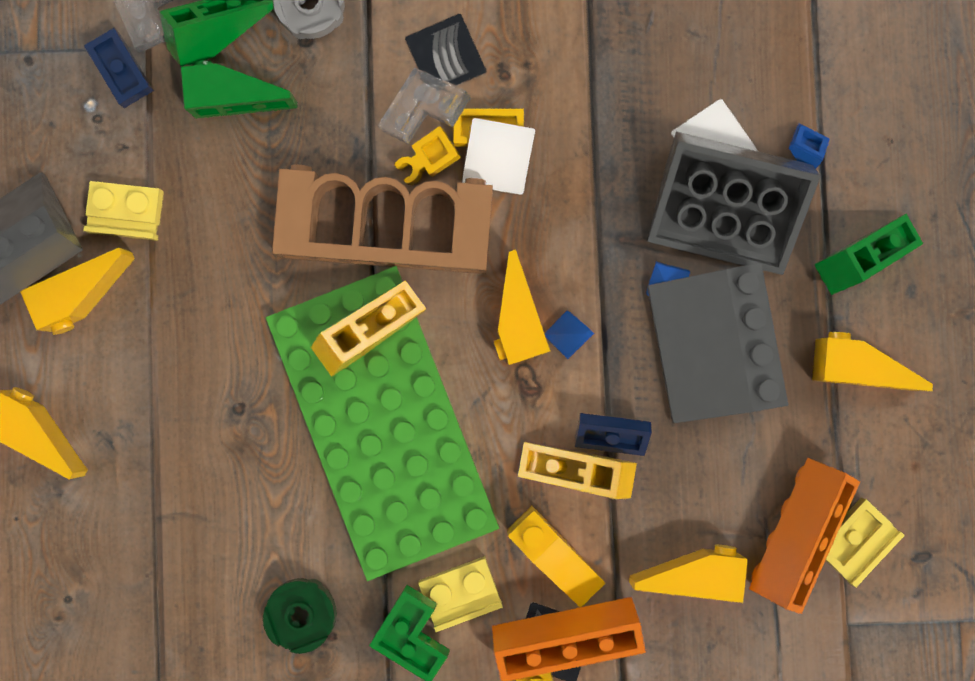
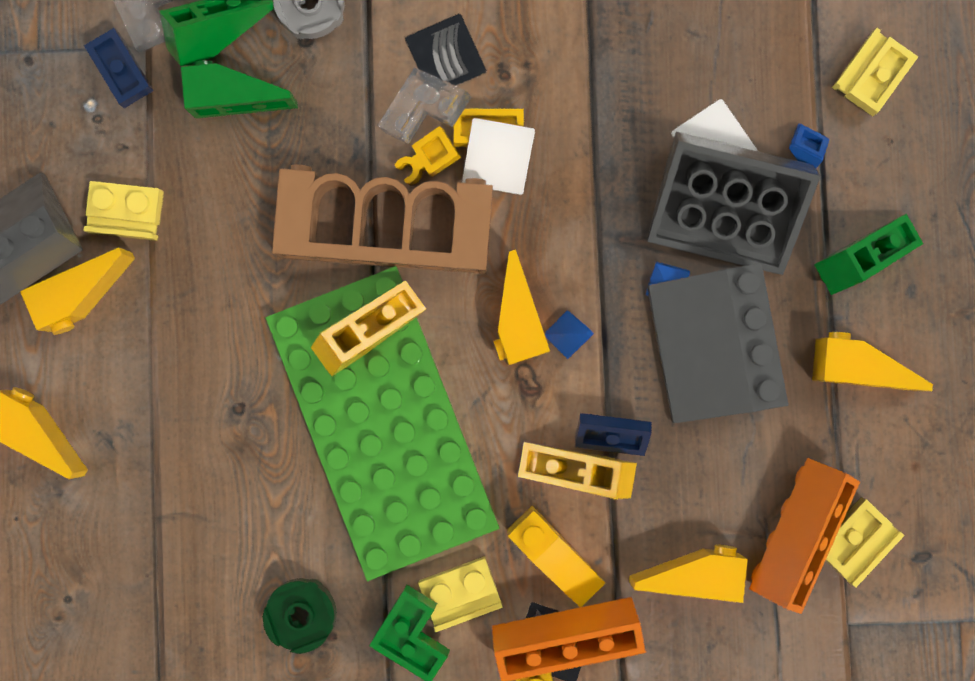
(875, 72): none -> light yellow plate

